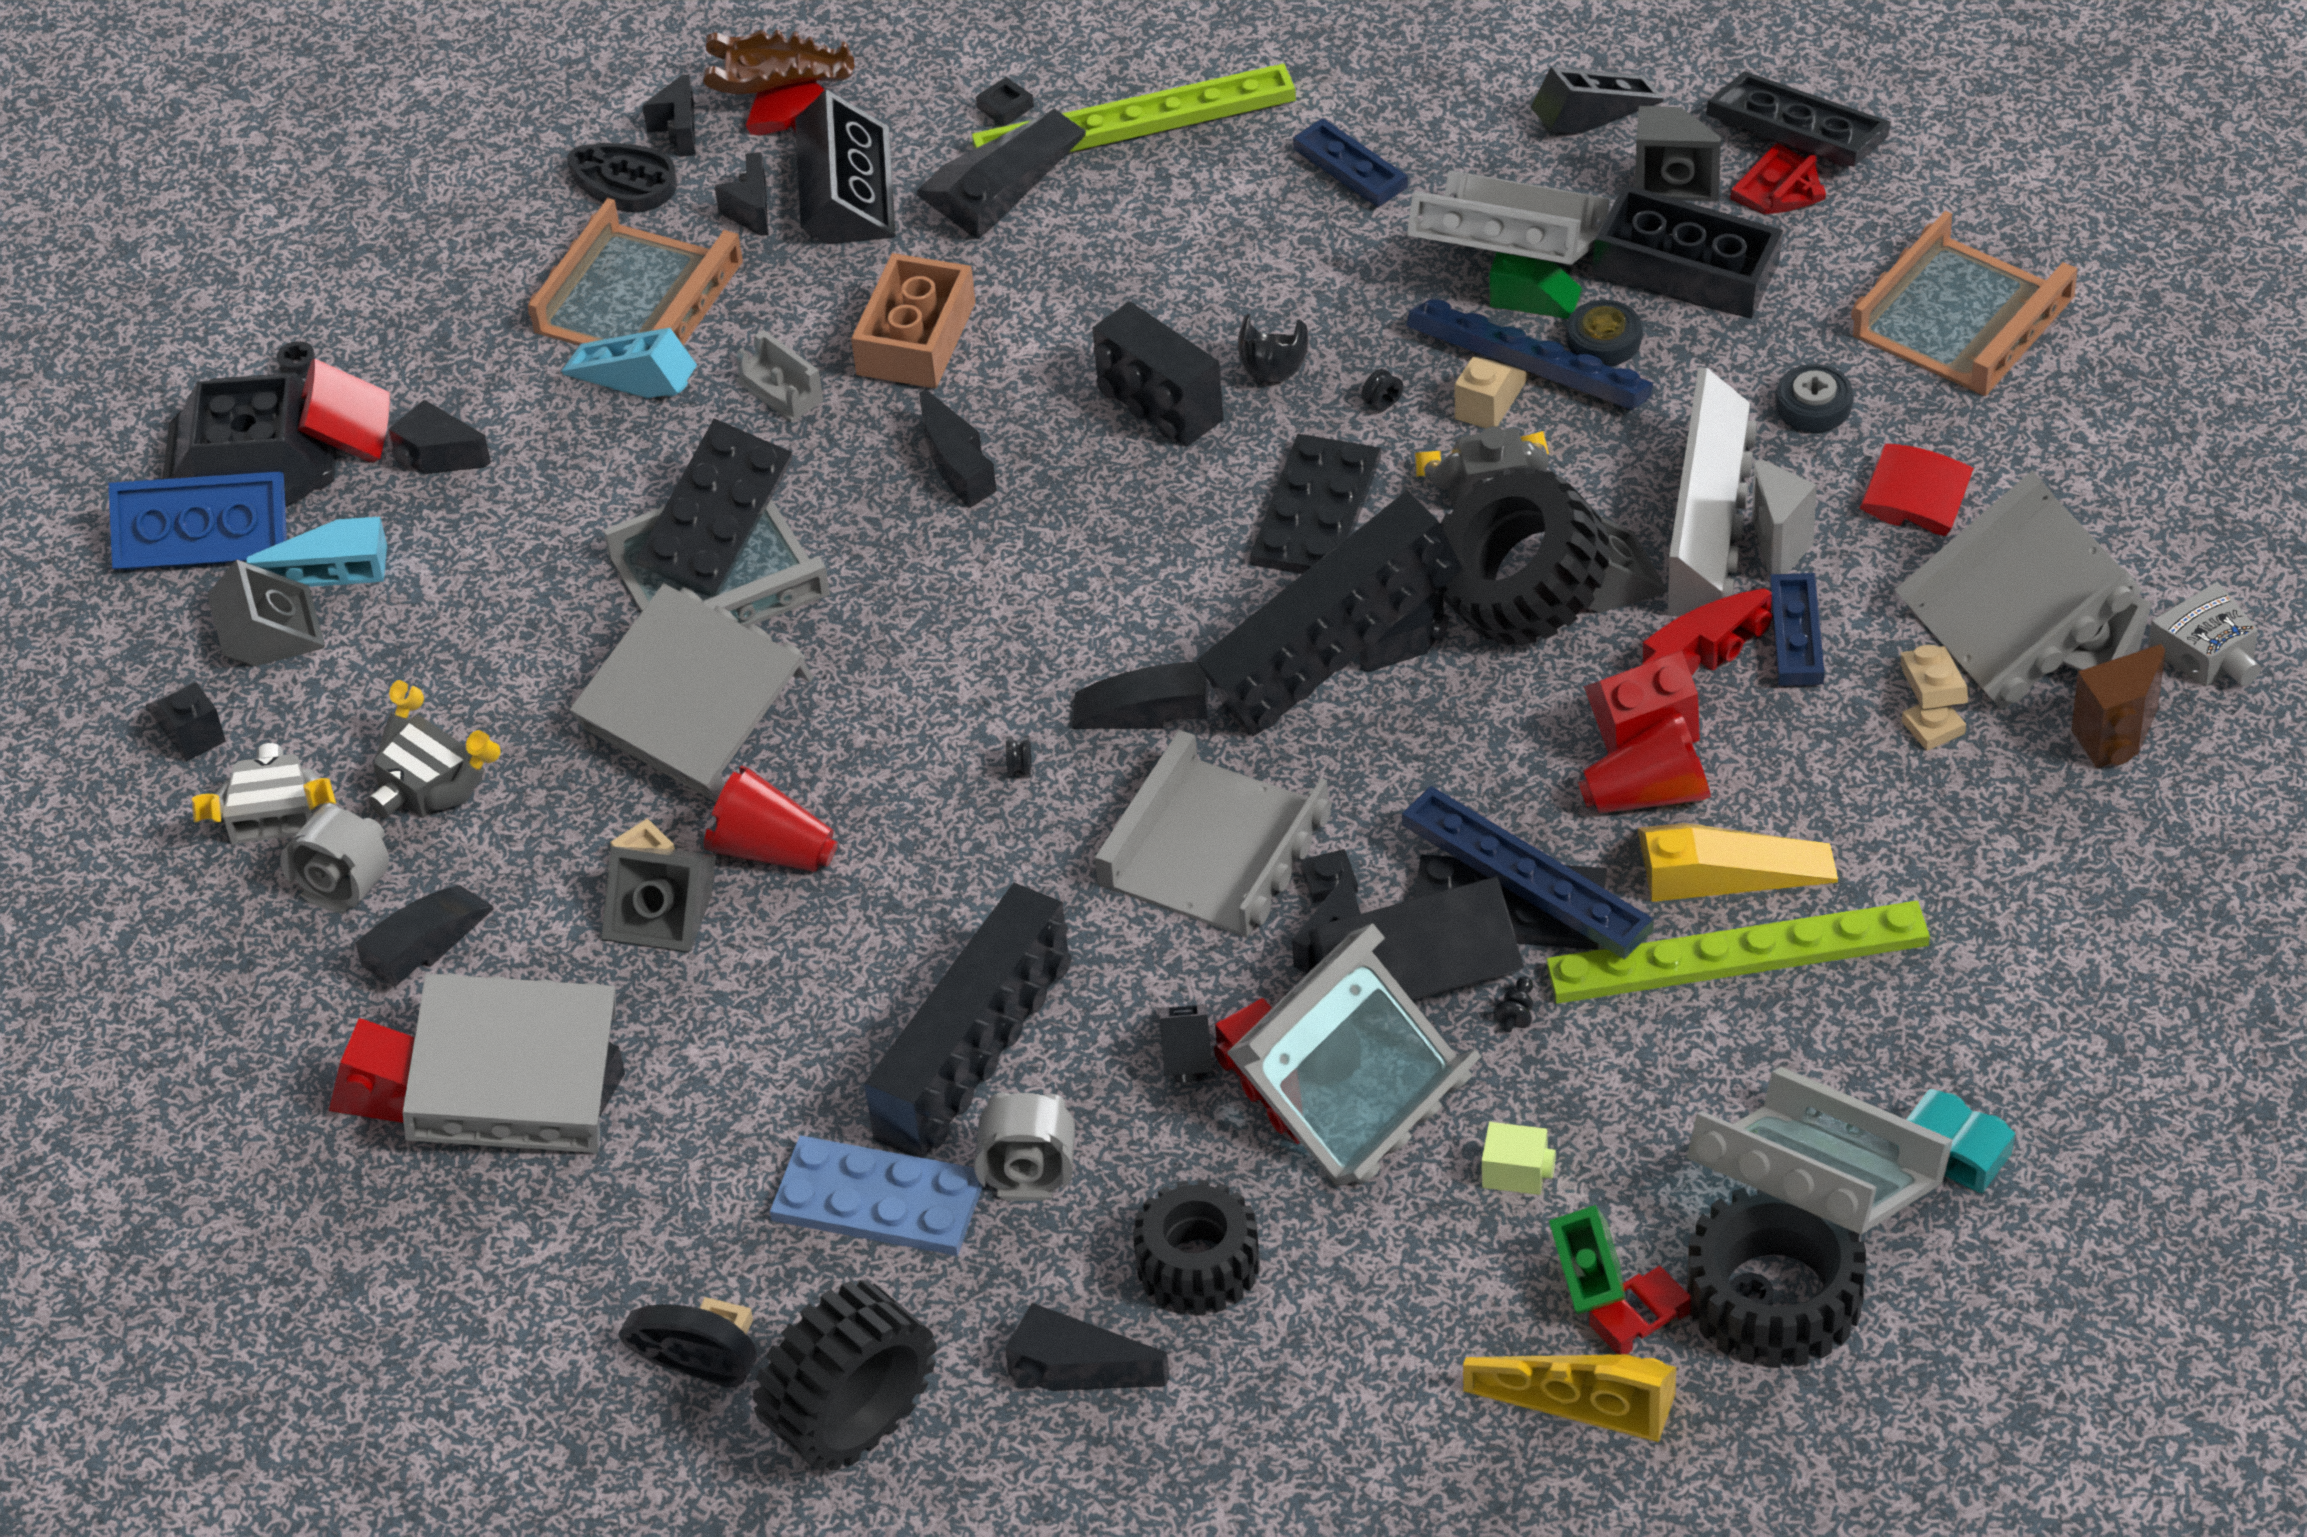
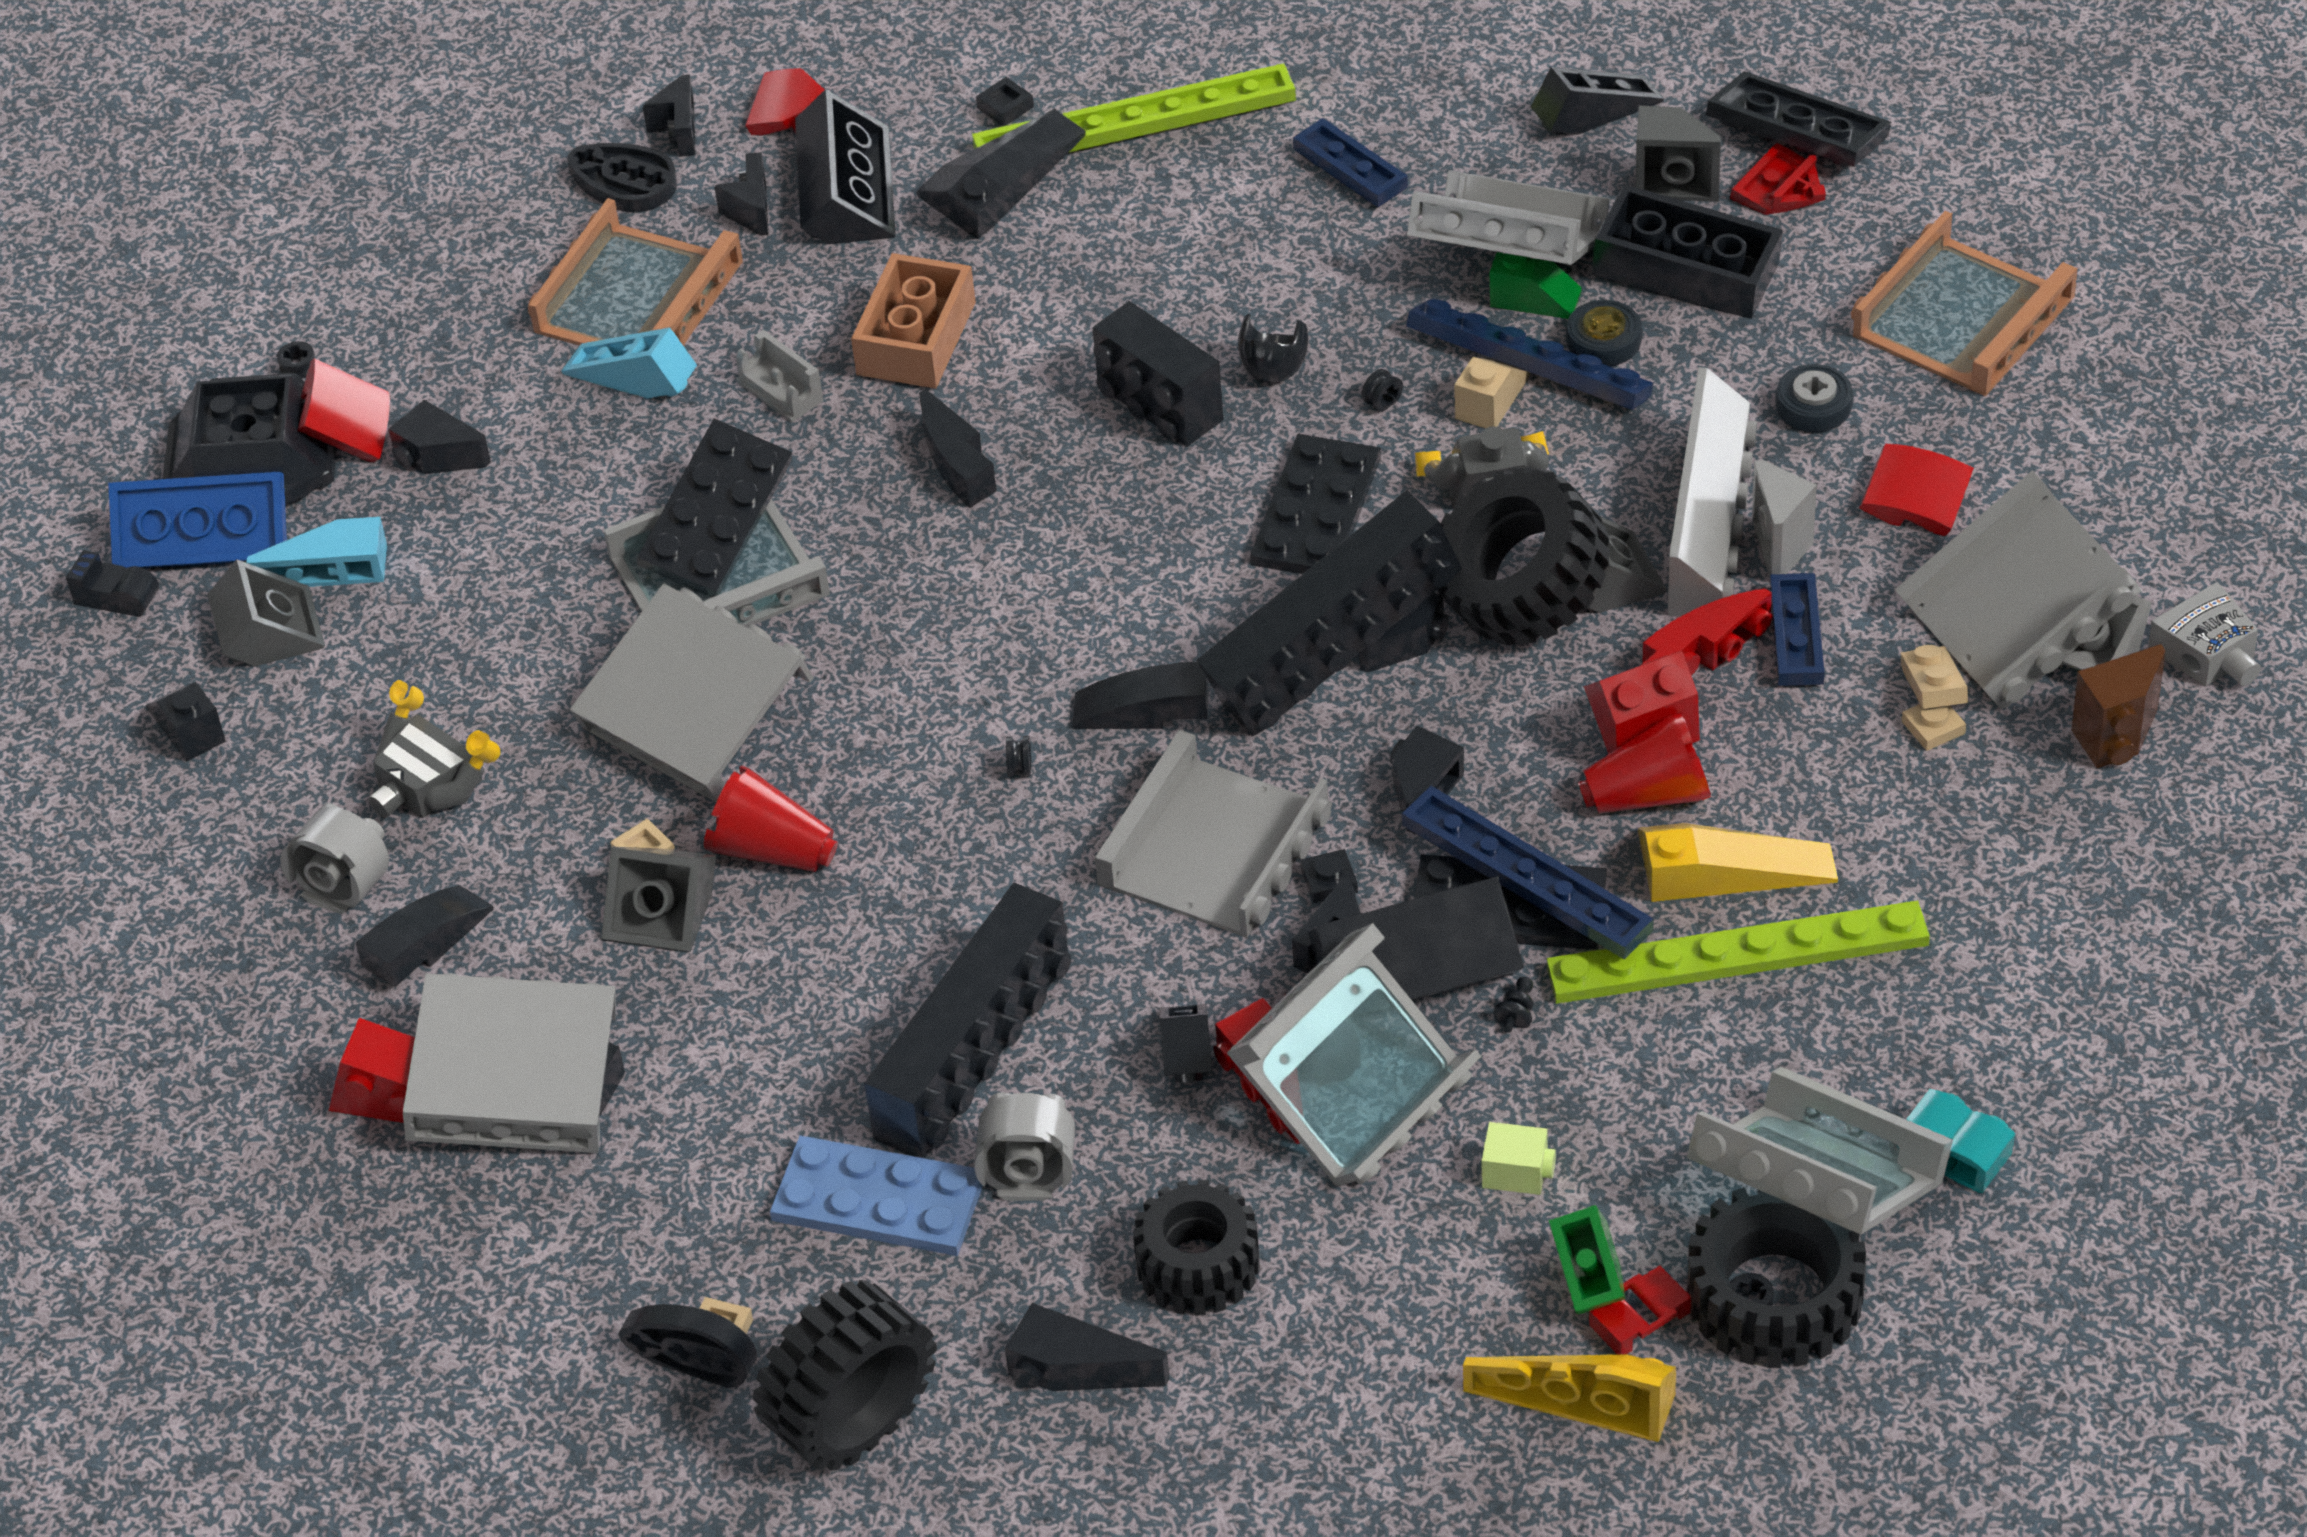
(110, 585): none -> black leg
(265, 797): torso -> none
(769, 61): reddish brown animal -> none
(1424, 762): none -> black slope

